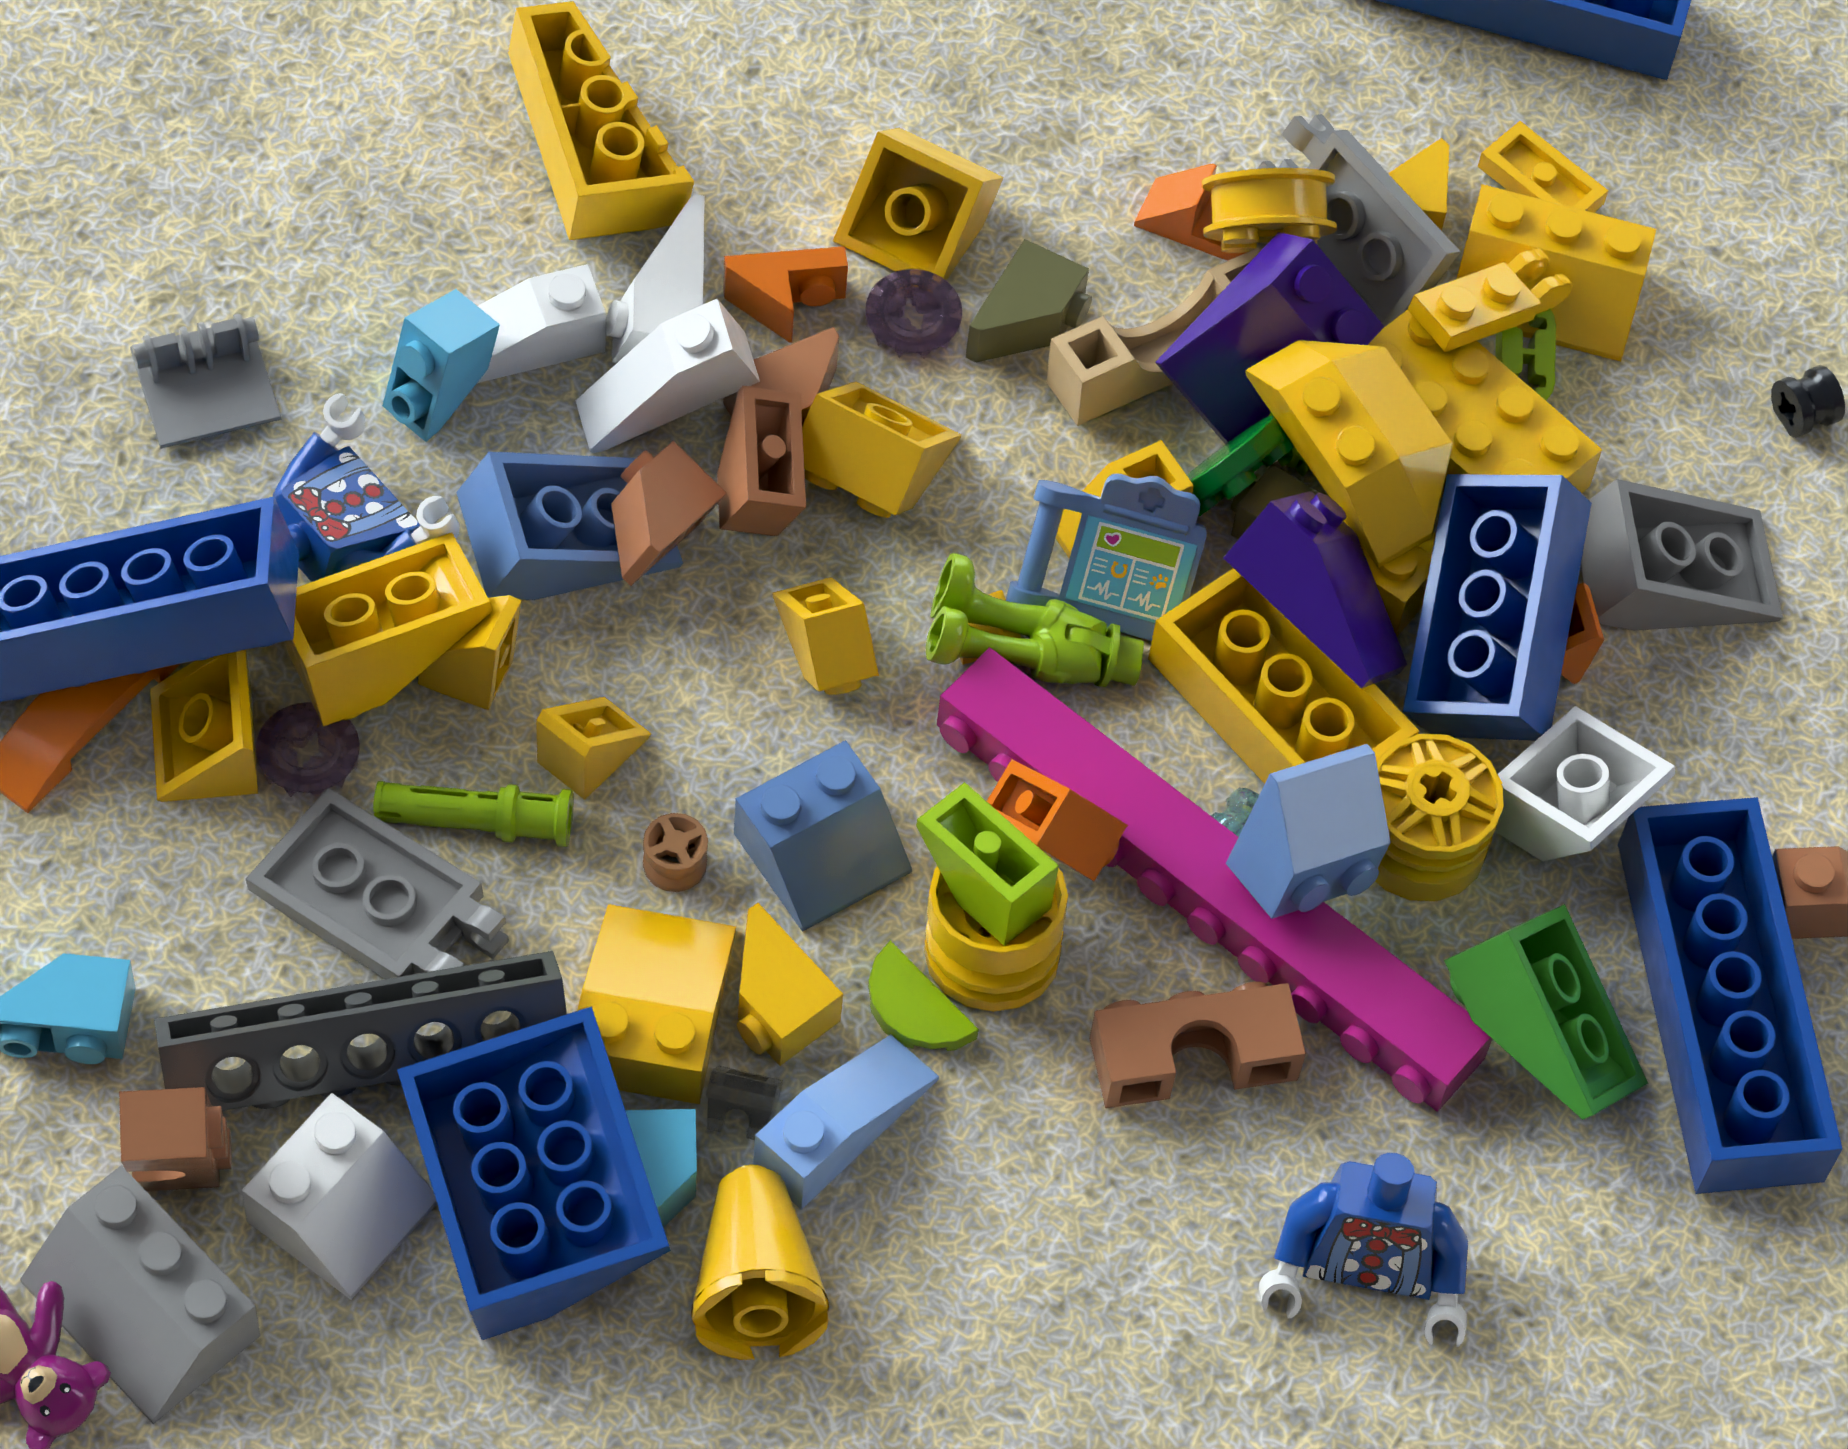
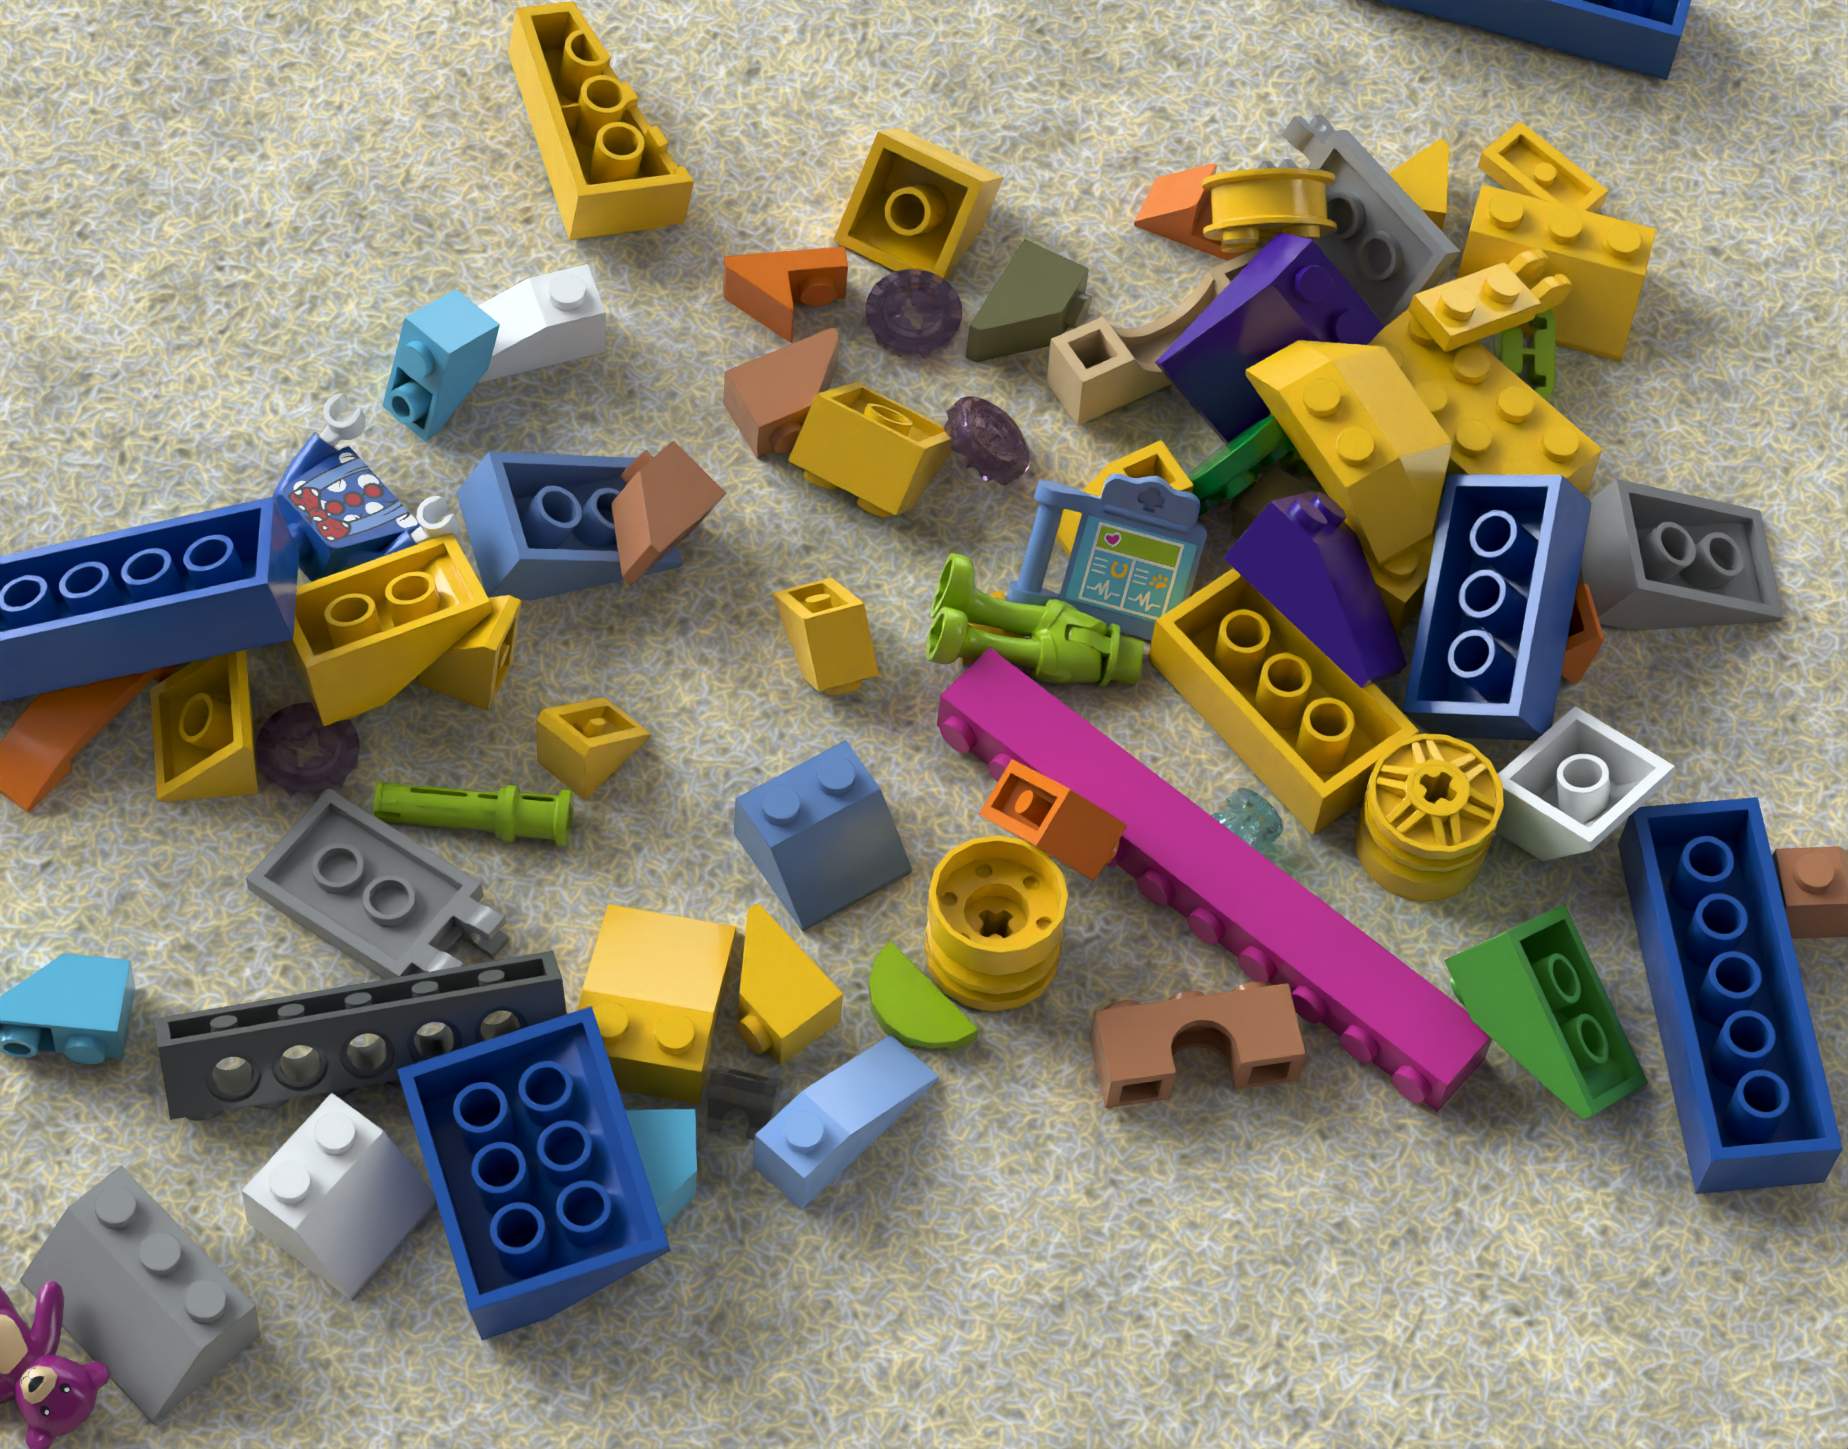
(173, 1138): nougat arch -> none
(205, 381): light grey hinge -> none
(665, 285): white slope -> none
(668, 376): white slope -> none
(681, 838): medium nougat wheel -> none
(757, 1271): yellow cone -> none
(762, 463): nougat slope -> none
(987, 440): none -> gear
(988, 863): lime slope -> none
(1314, 833): medium blue slope -> none
(1376, 1233): blue torso -> none
(1808, 401): black wheel -> none

